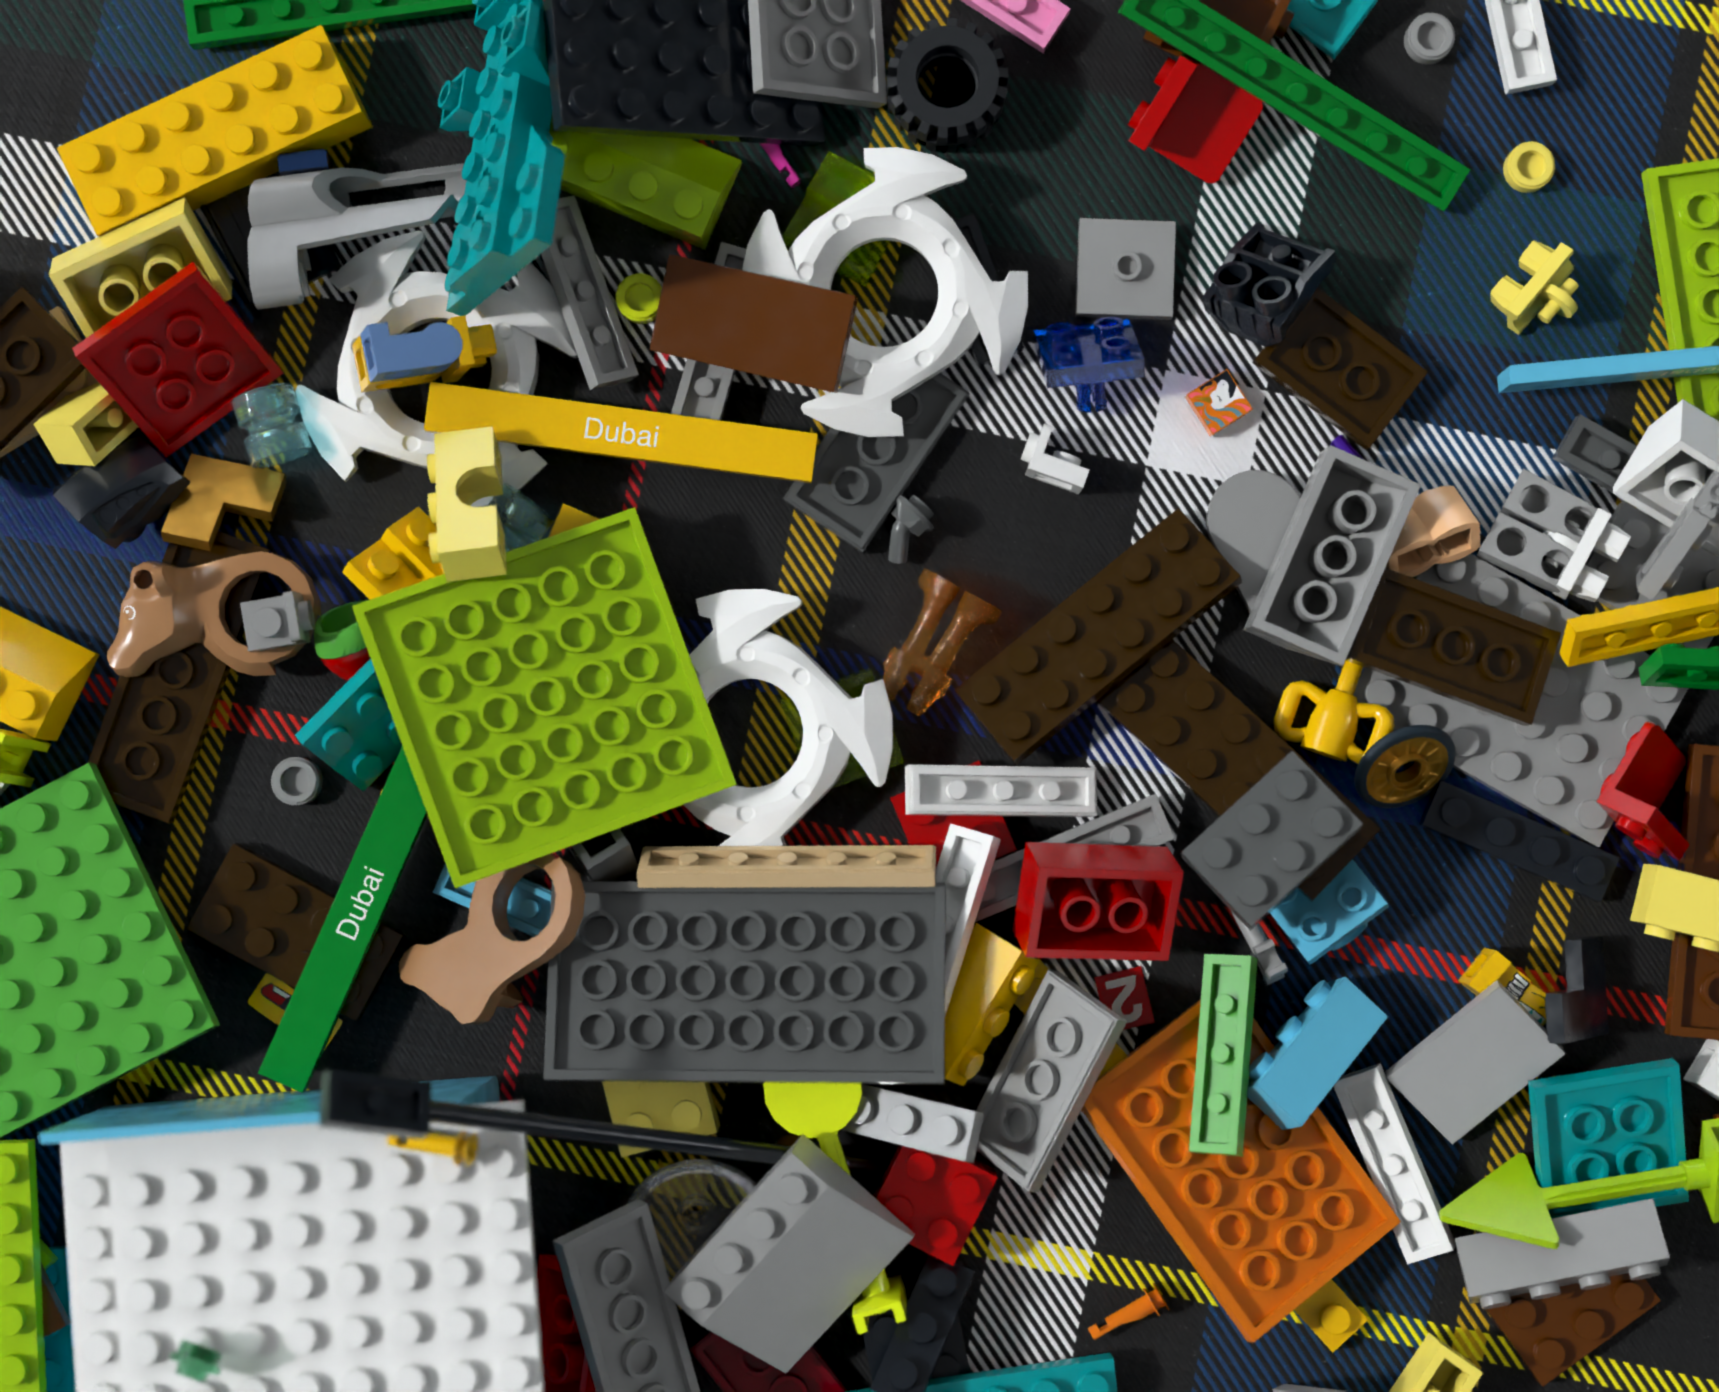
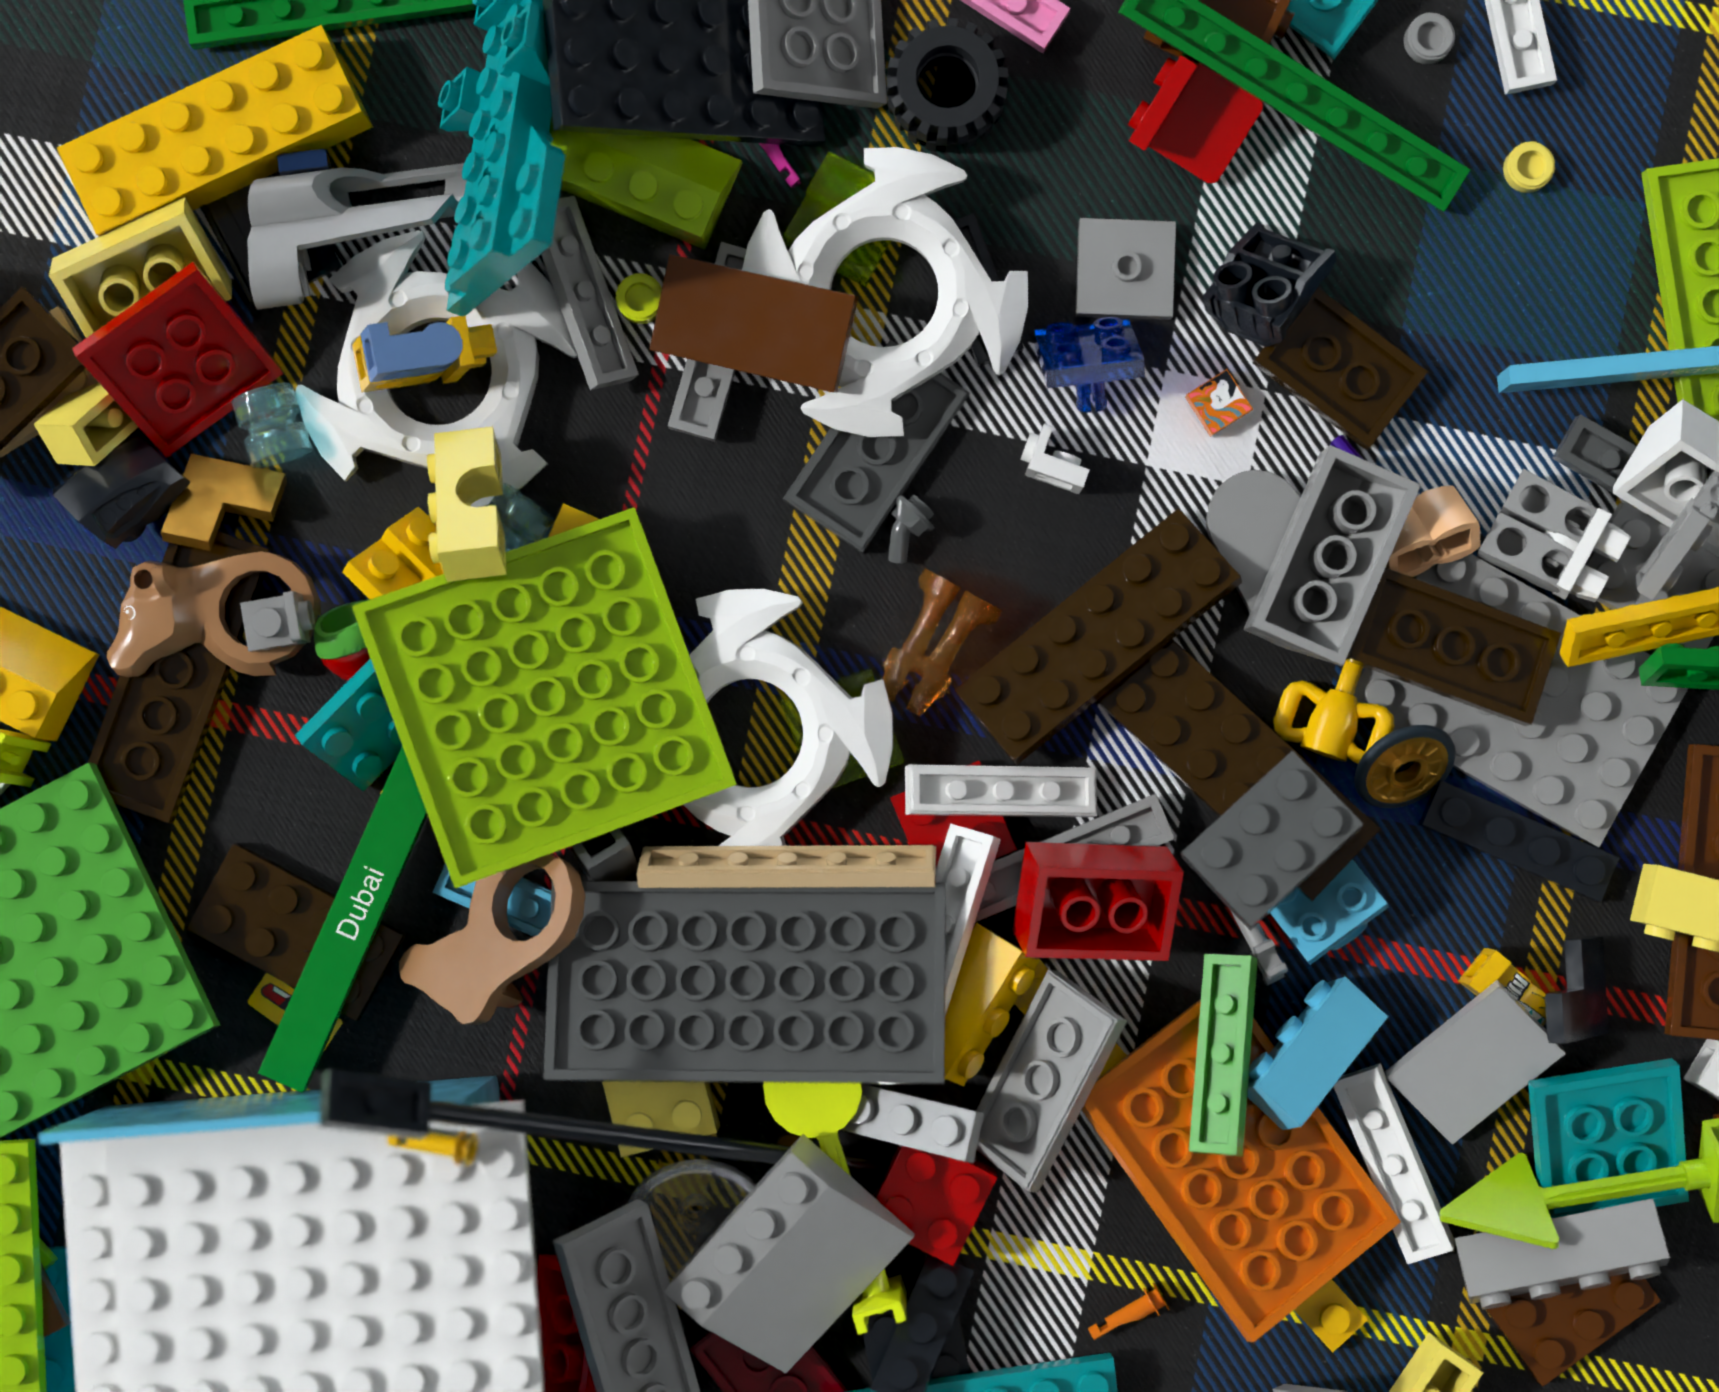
(196, 1361): clear green plate -> none
(296, 781): light grey tile -> none
(624, 432): yellow tile -> none
(1126, 995): red sticker -> none
(1544, 289): light yellow hips -> none
(1640, 787): red bracket -> none

